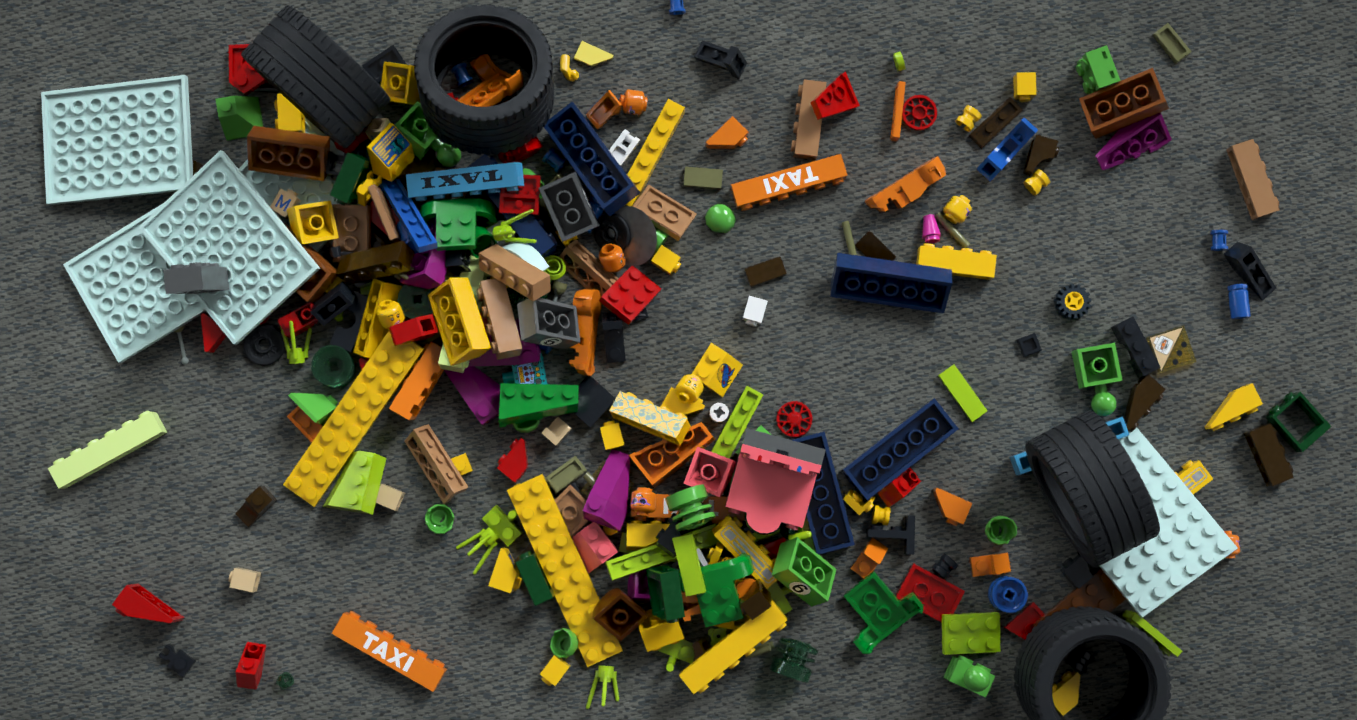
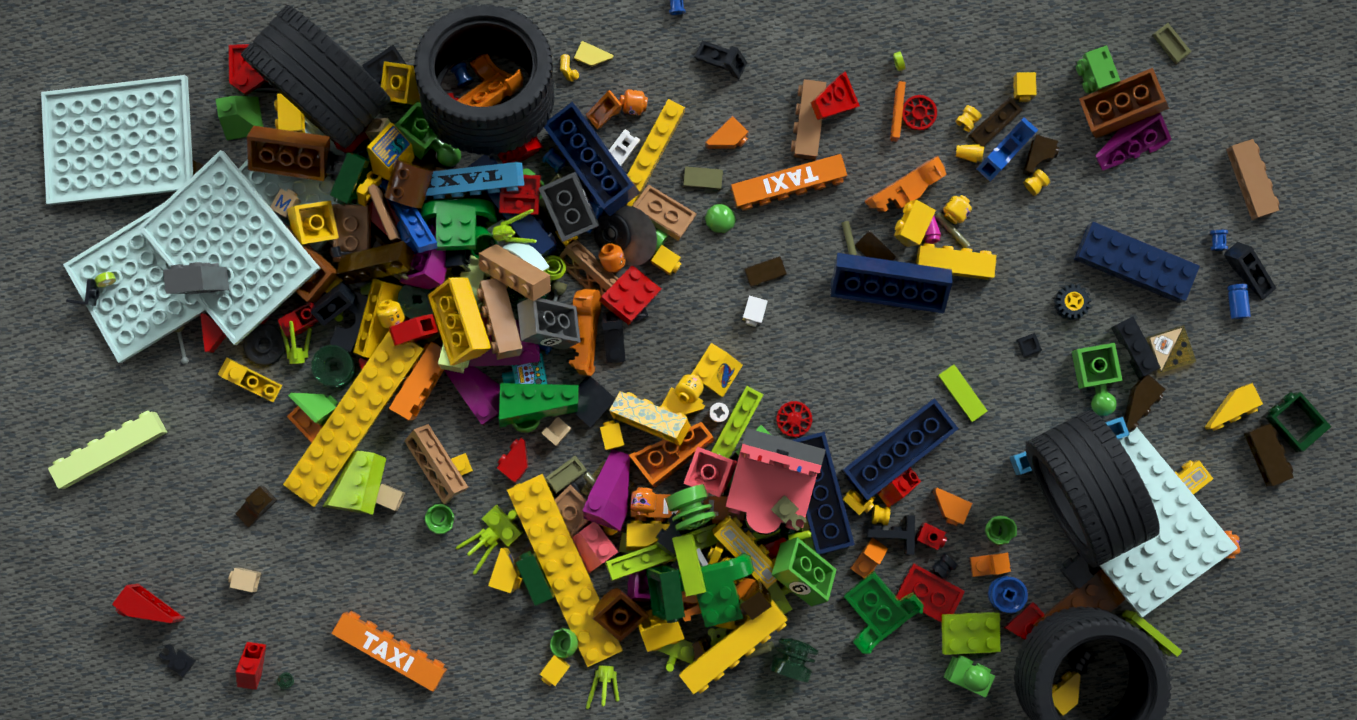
(91, 295): none -> black bracket
(105, 279): none -> lime tile
(249, 379): none -> yellow slope
(408, 184): none -> reddish brown brick
(787, 510): none -> olive plate
(914, 223): none -> yellow slope
(924, 536): none -> red brick
(970, 152): none -> yellow cone
(1136, 262): none -> dark blue brick

